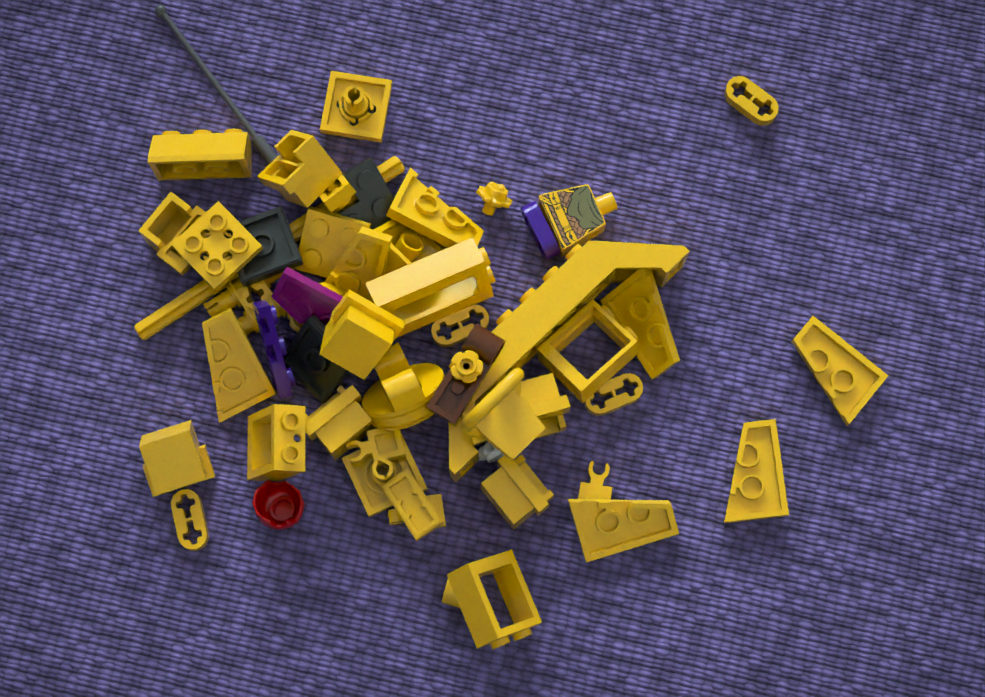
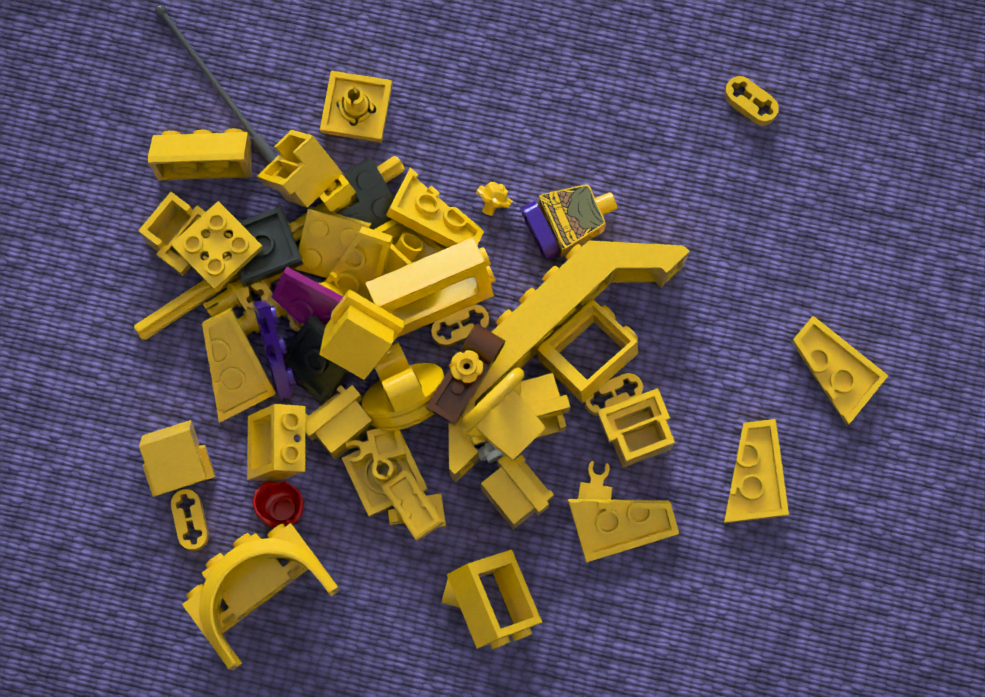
(247, 580): none -> yellow piece
(638, 427): none -> yellow plate
(639, 306): yellow wing -> none

